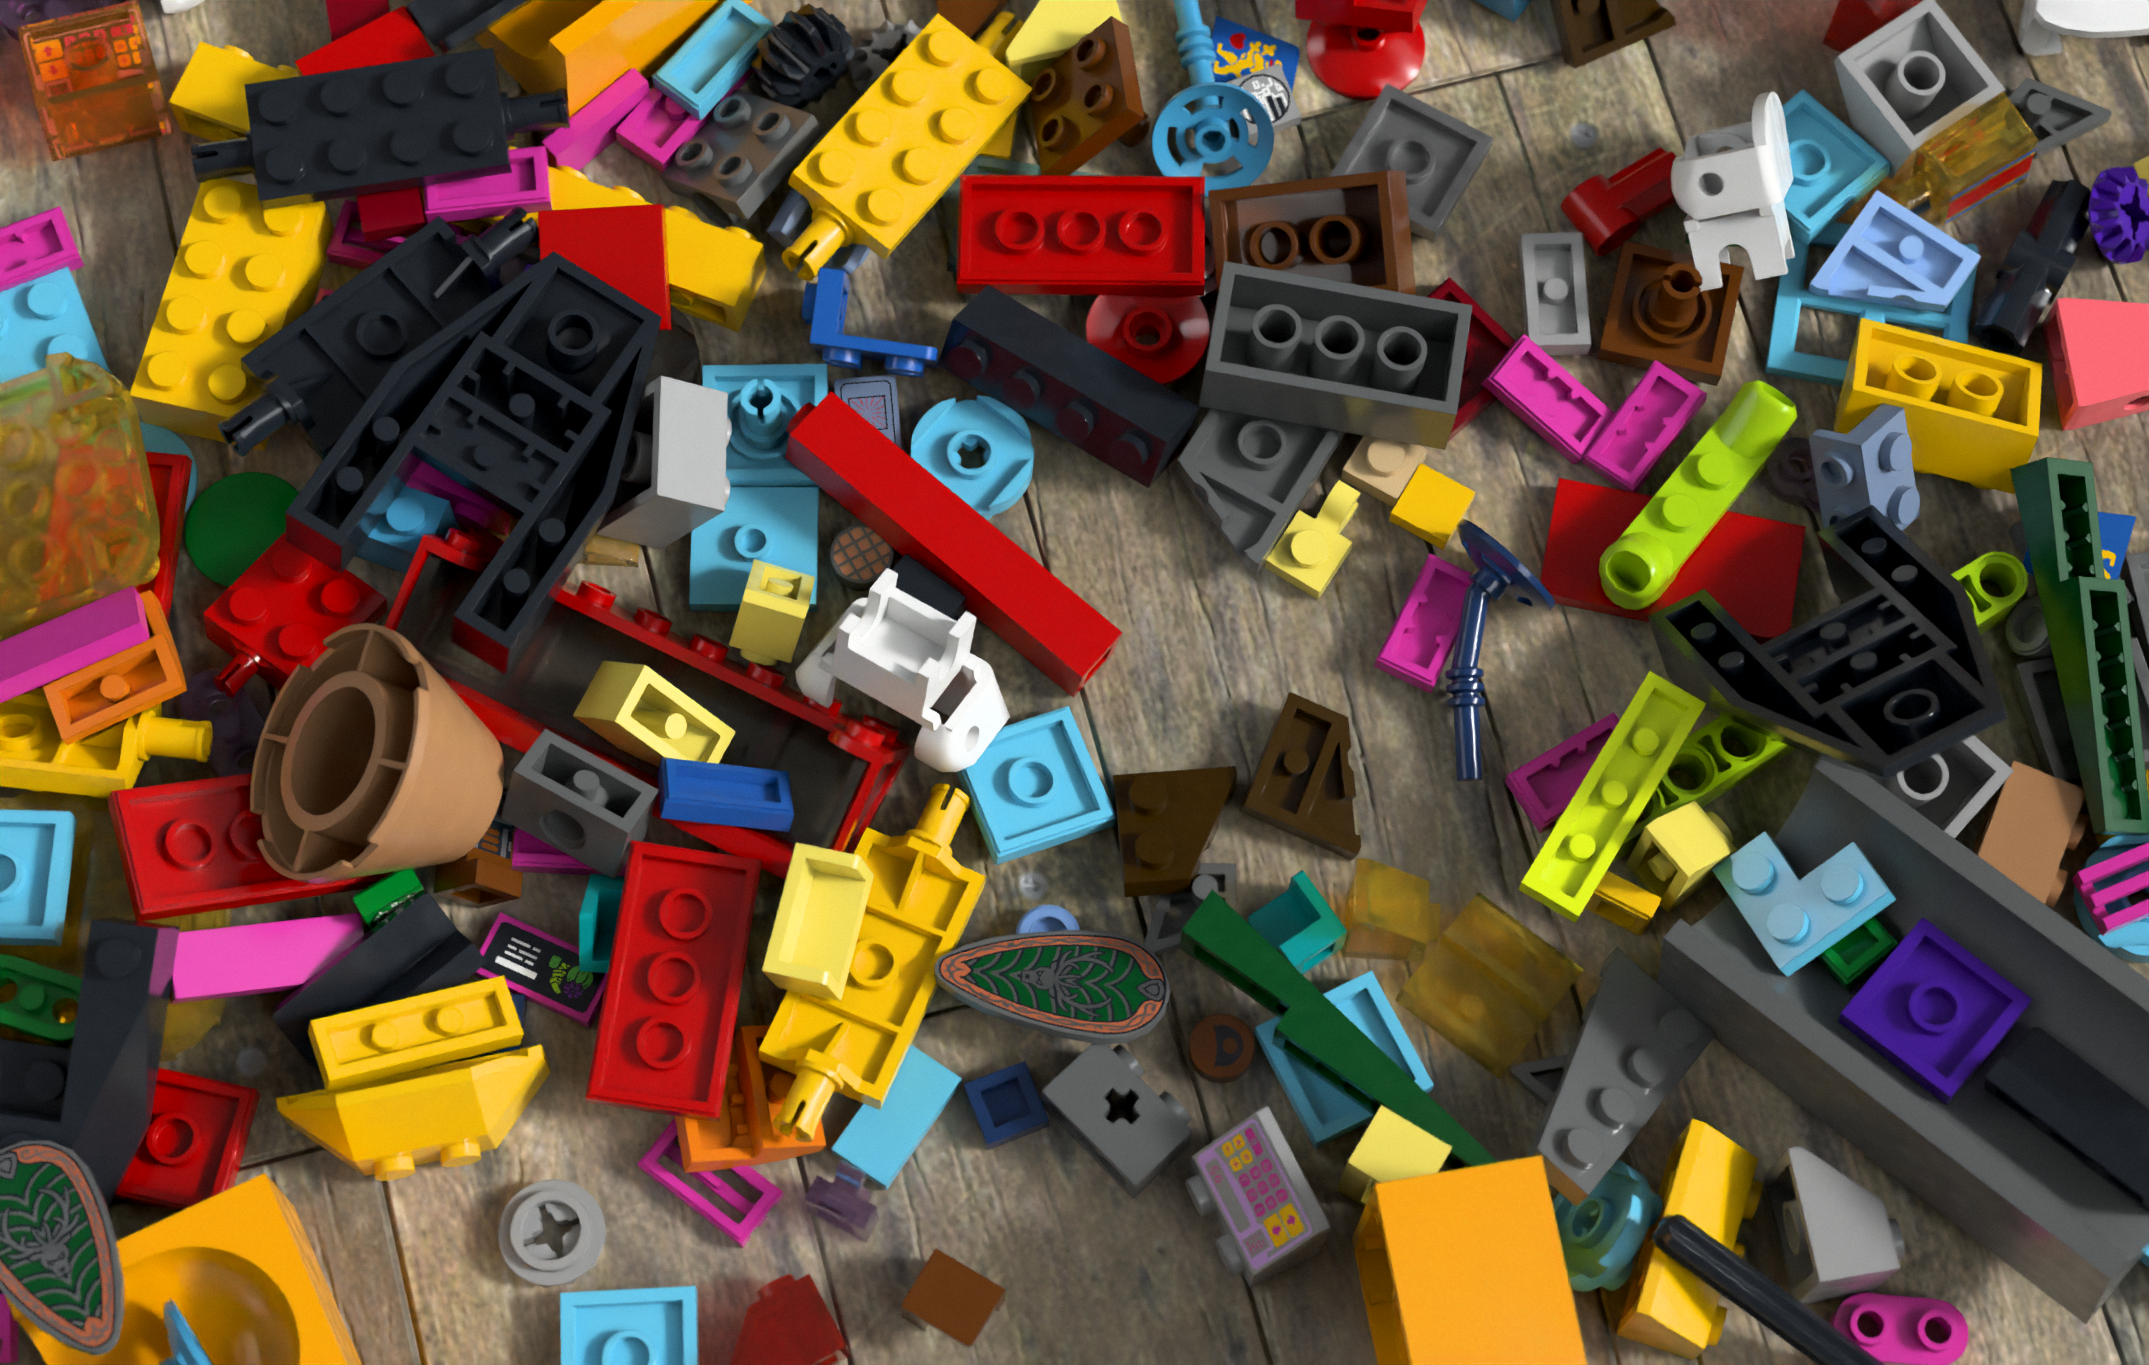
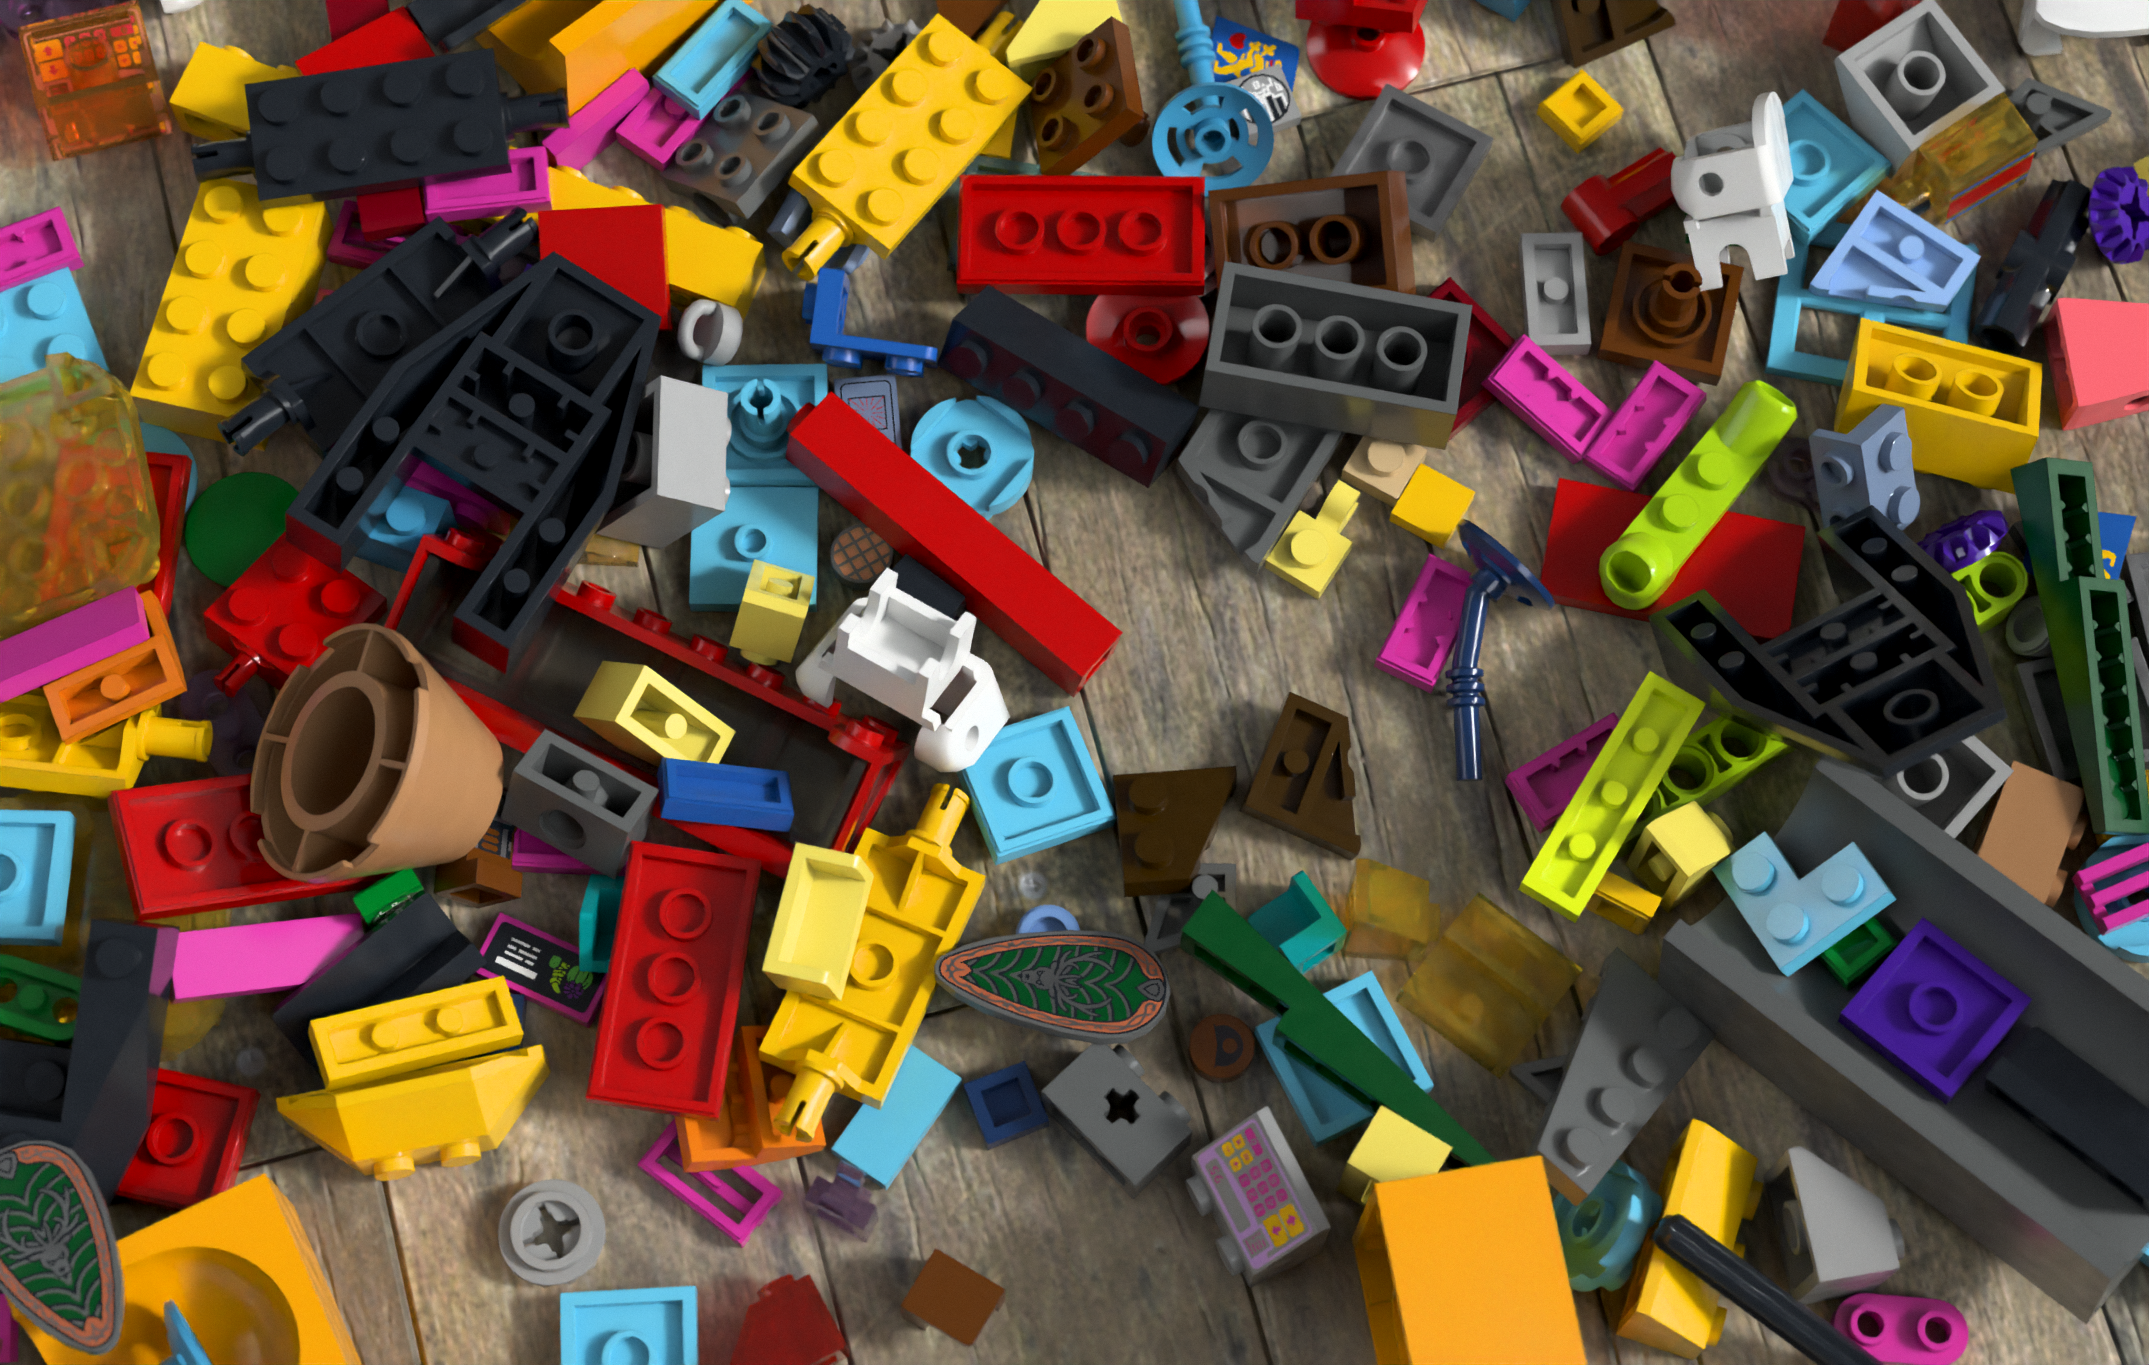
(710, 332): none -> light grey tile
(1579, 111): none -> yellow tile
(1965, 539): none -> dark purple gear

